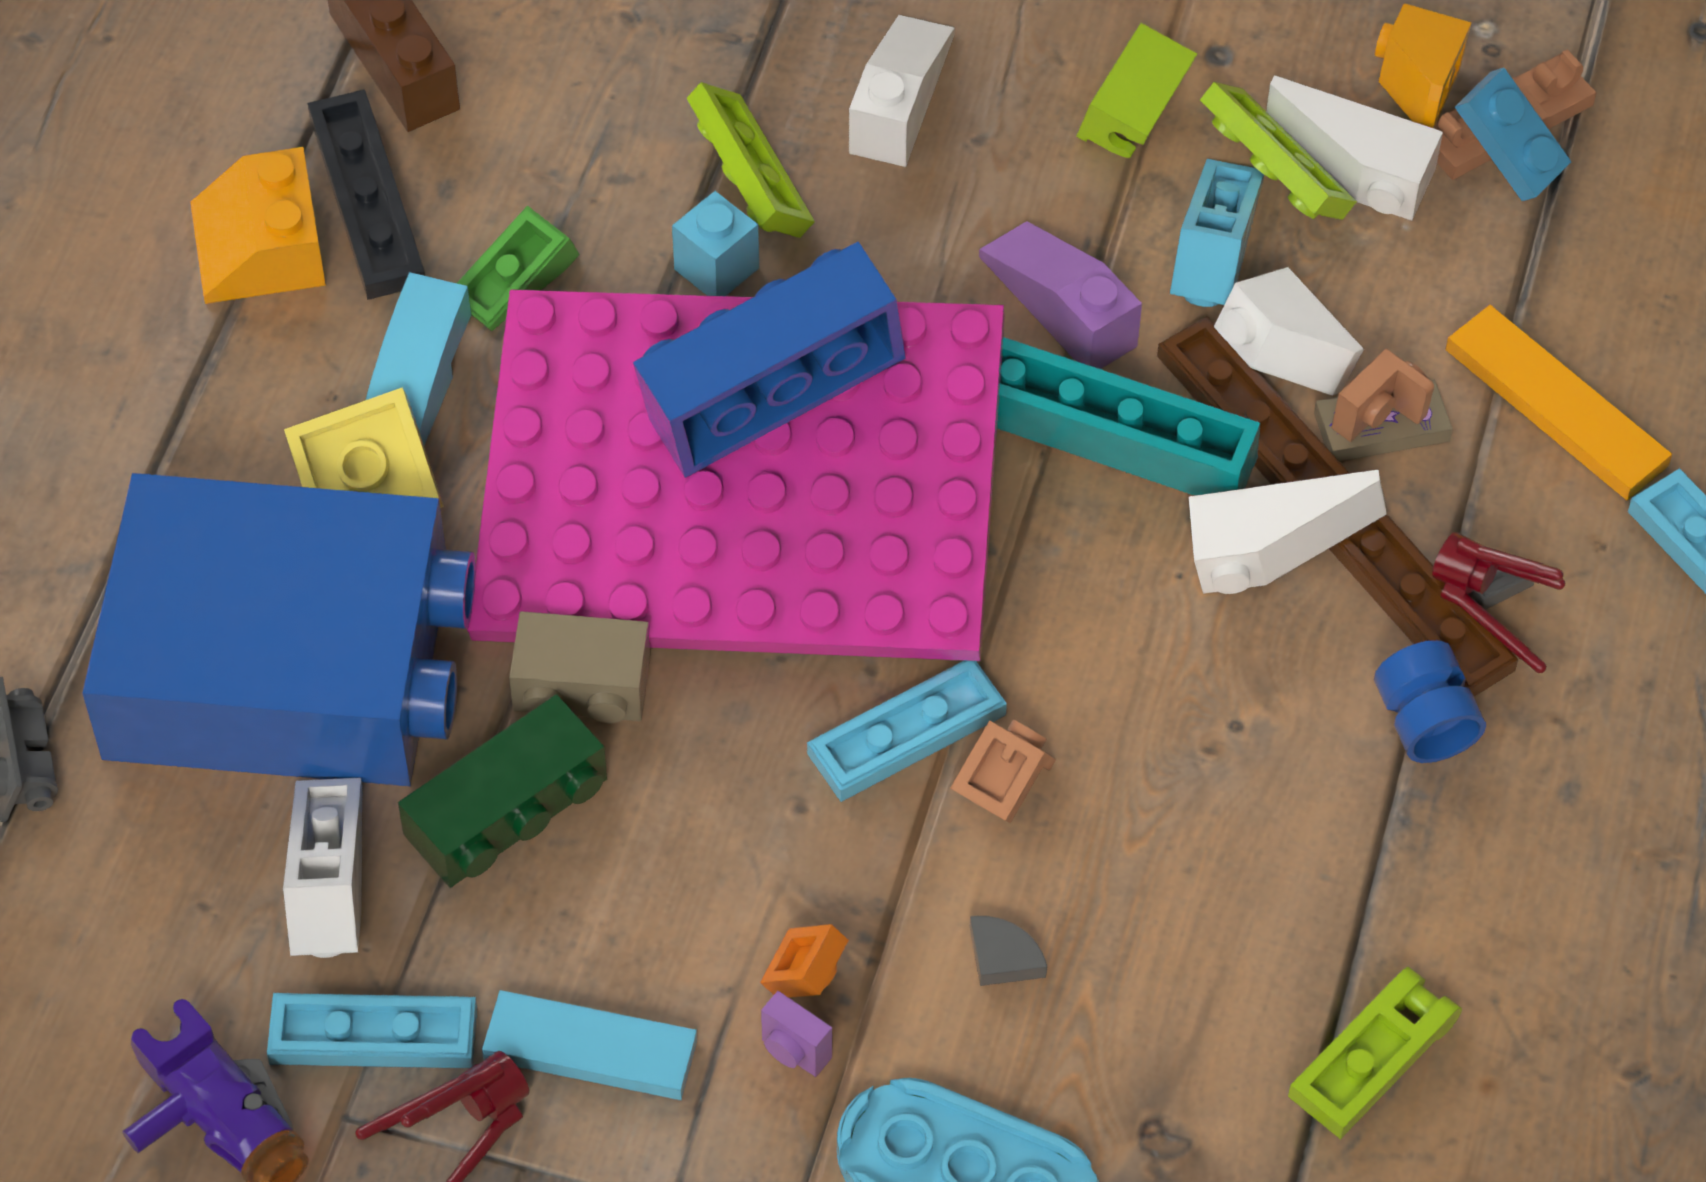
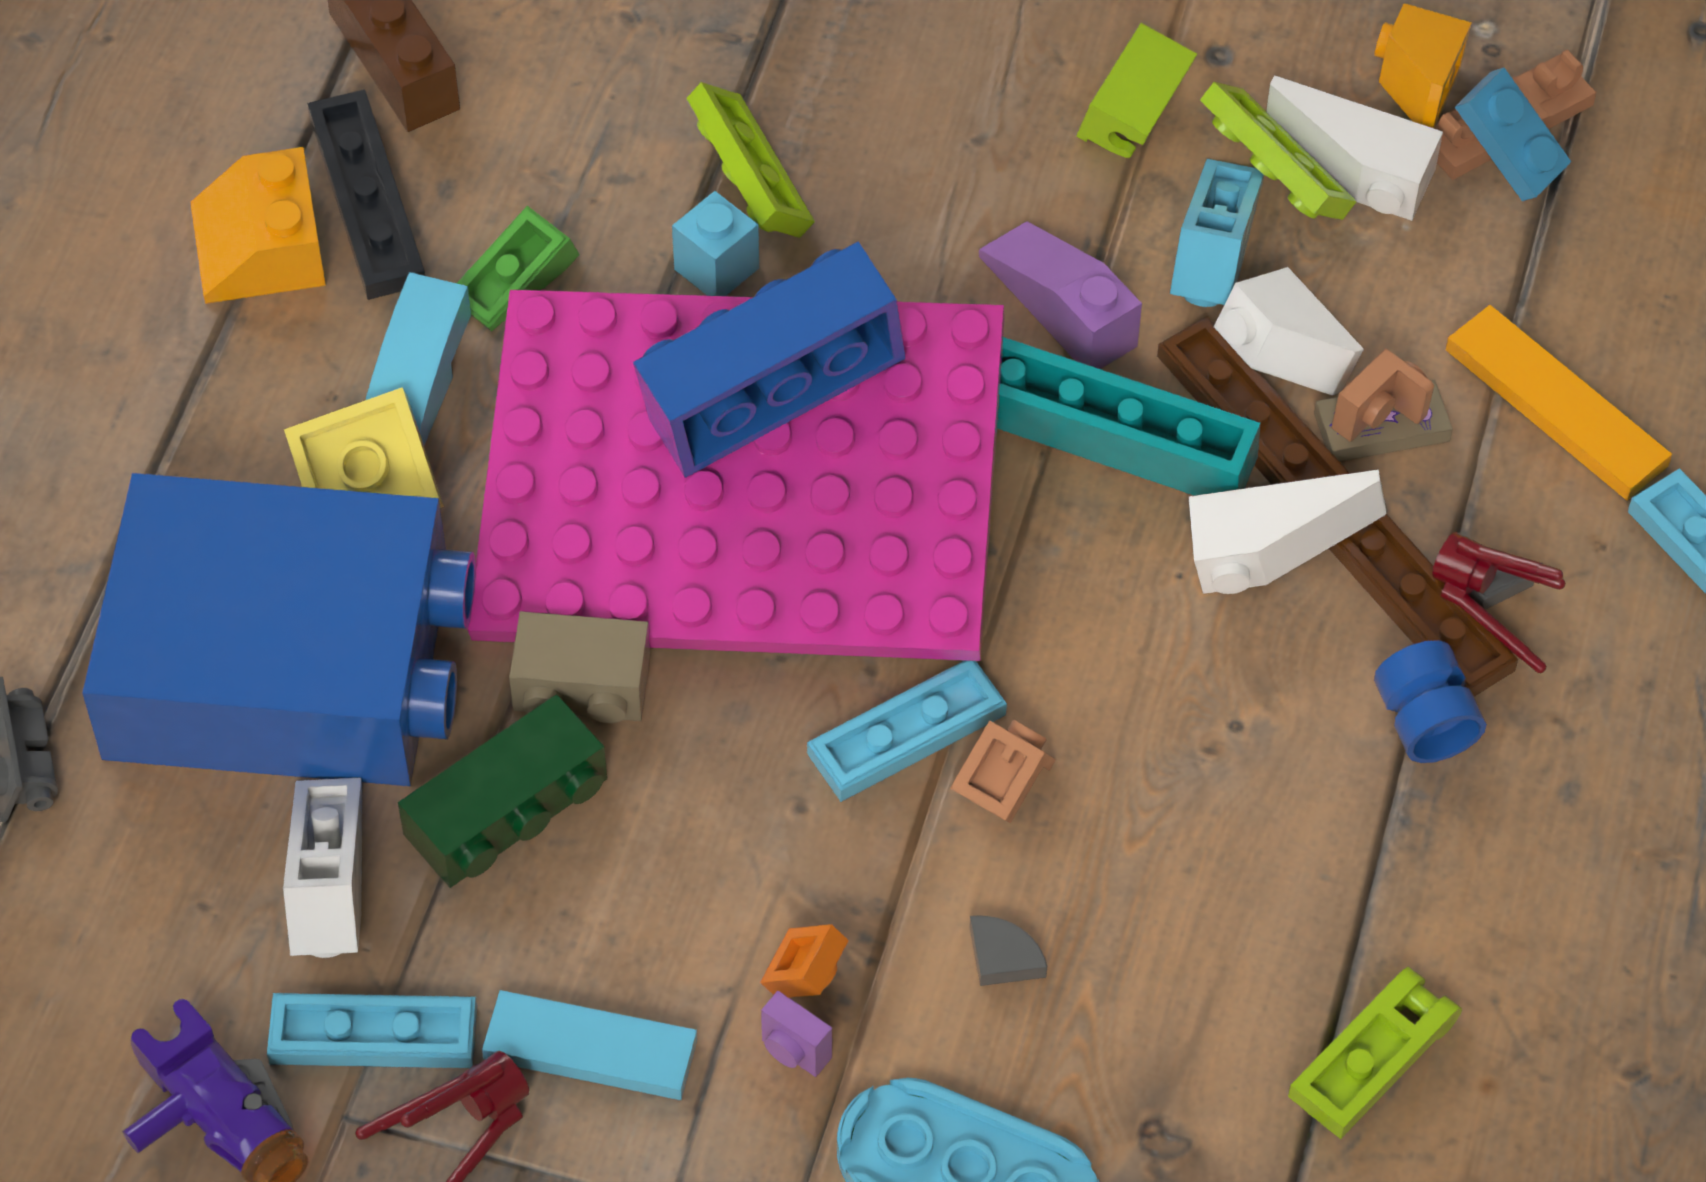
(897, 90): white slope -> none

